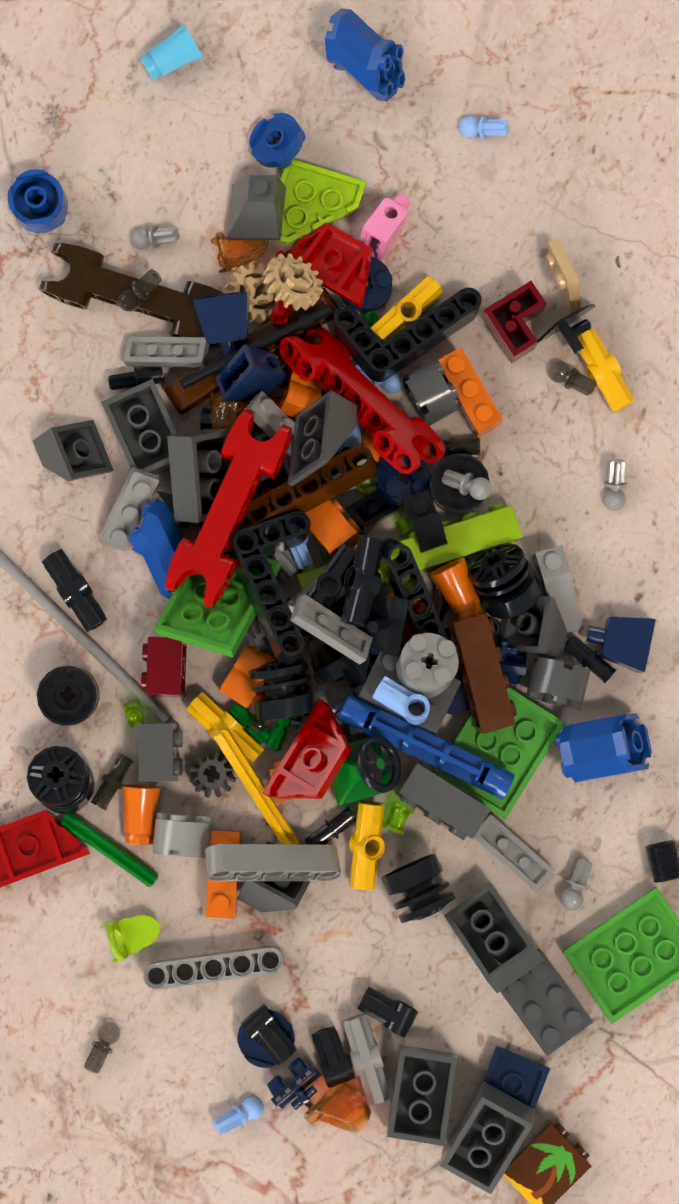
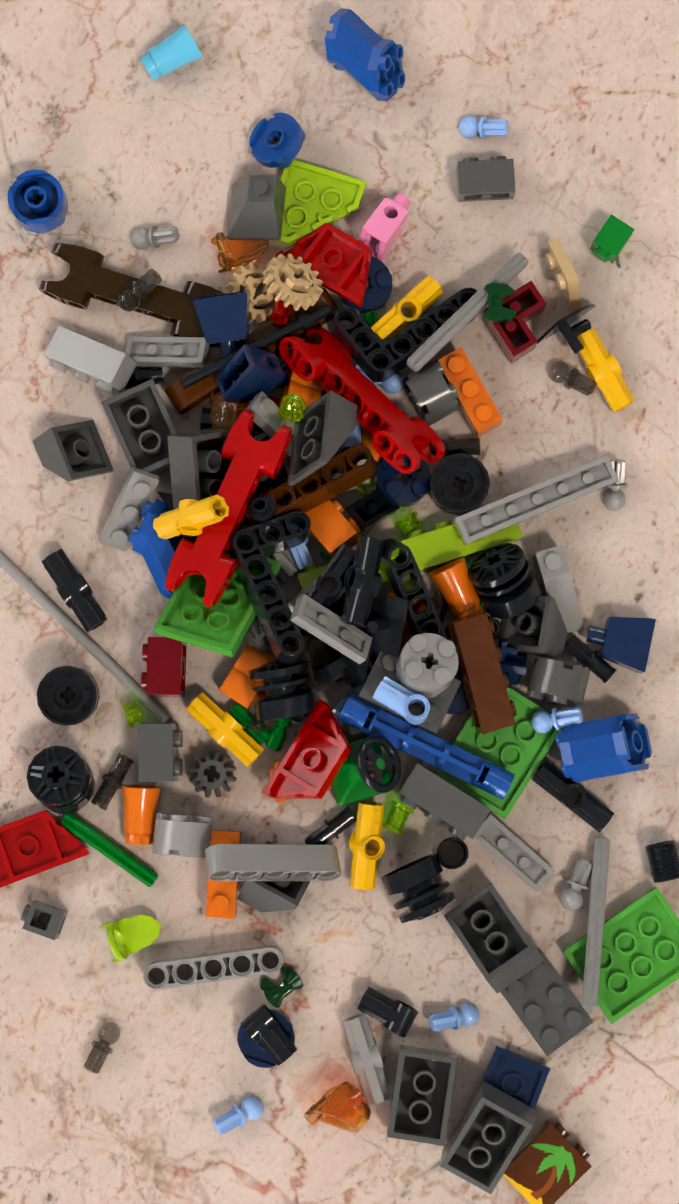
(33, 924): none -> dark grey brick
(89, 360): none -> light grey brick
(191, 517): none -> yellow piece
(255, 787): yellow axle -> none
(264, 514): none -> black plate
(274, 993): none -> dark green piece
(286, 1093): dark blue hips -> none
(292, 407): none -> clear neon green bush
(334, 1062): black piece -> none
(425, 521): black slope -> none
(464, 314): none -> light grey axle
(465, 848): none -> black piece
(466, 1015): none -> light blue axle
(478, 488): light grey axle -> none
(485, 179): none -> dark grey brick
(495, 311): none -> dark green piece
(536, 500): none -> light grey plate
(543, 721): none -> light blue axle
(587, 807): none -> black piece
(595, 923): none -> light grey axle
(611, 239): none -> green brick

